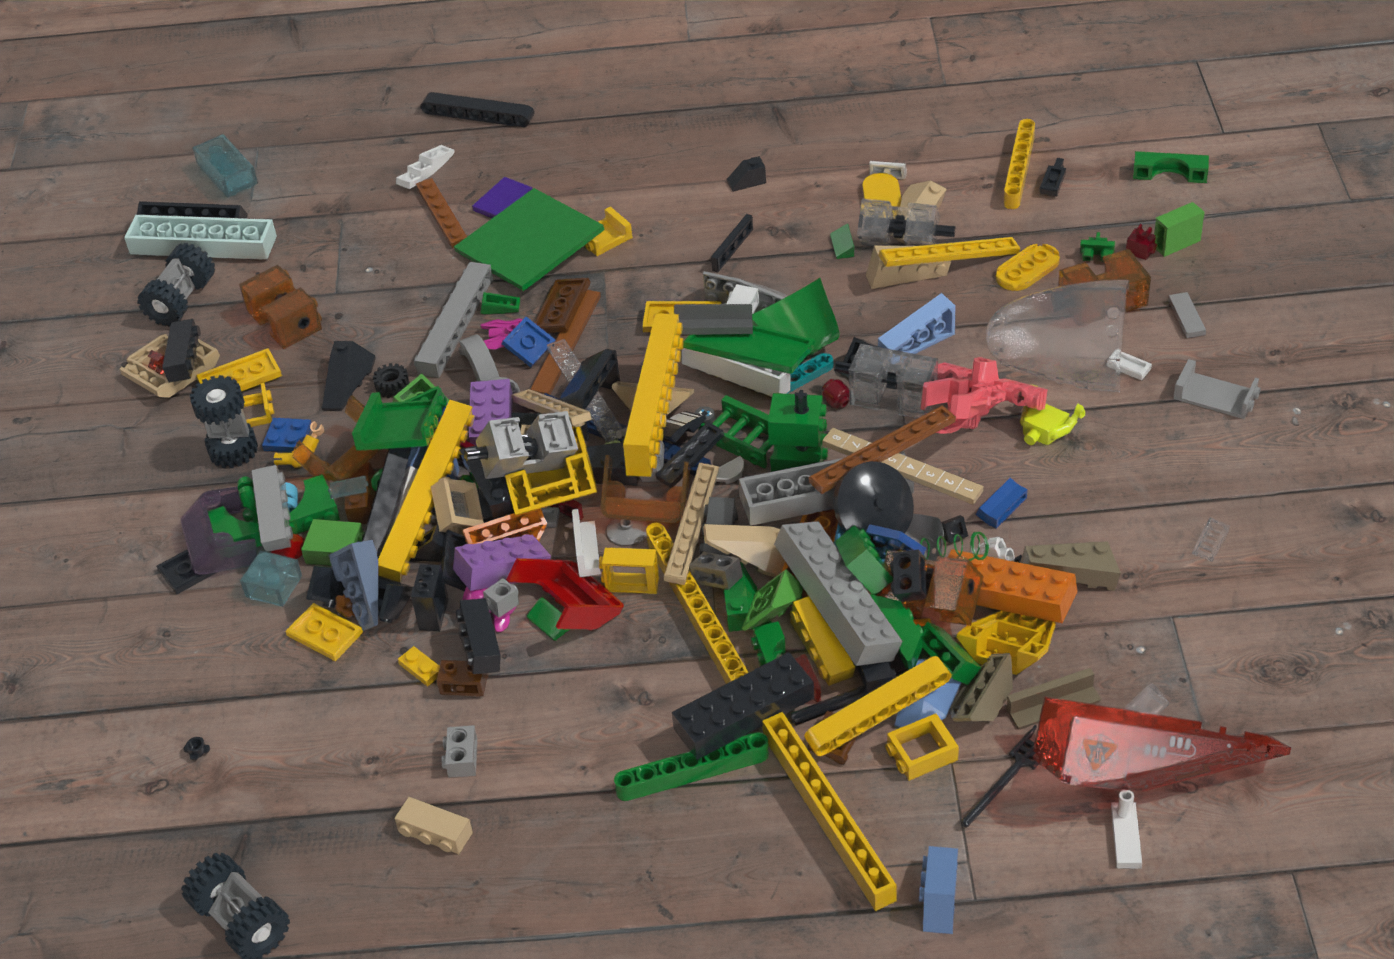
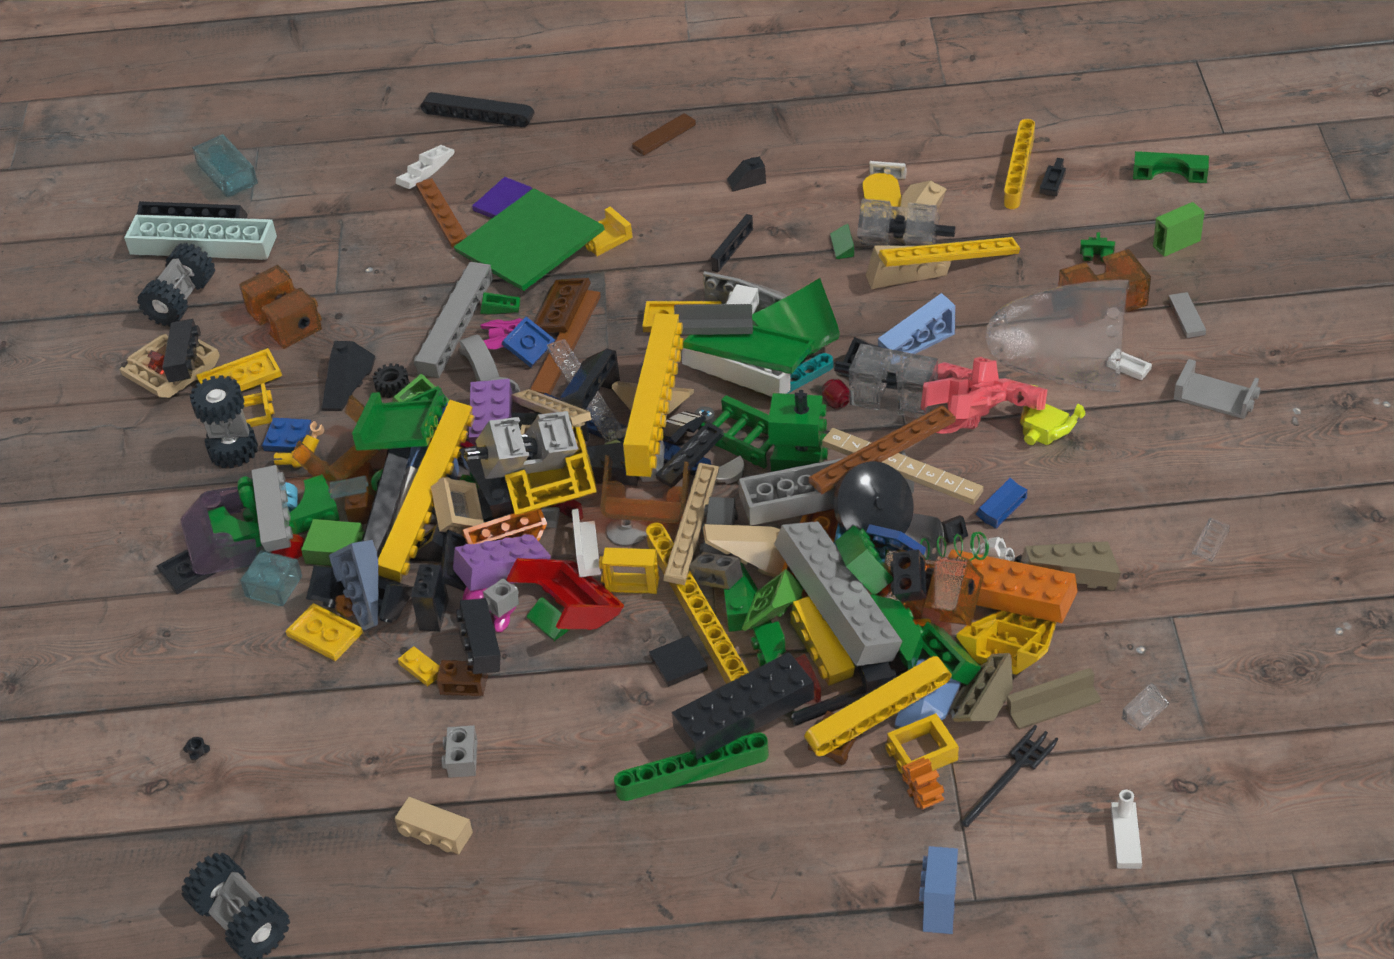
(664, 134): none -> reddish brown tile
(678, 660): none -> black tile
(830, 812): yellow brick -> none
(922, 783): none -> orange gear
(1027, 267): yellow tile -> none
(1138, 749): clear red windscreen -> none
(1141, 242): dark red brick -> none

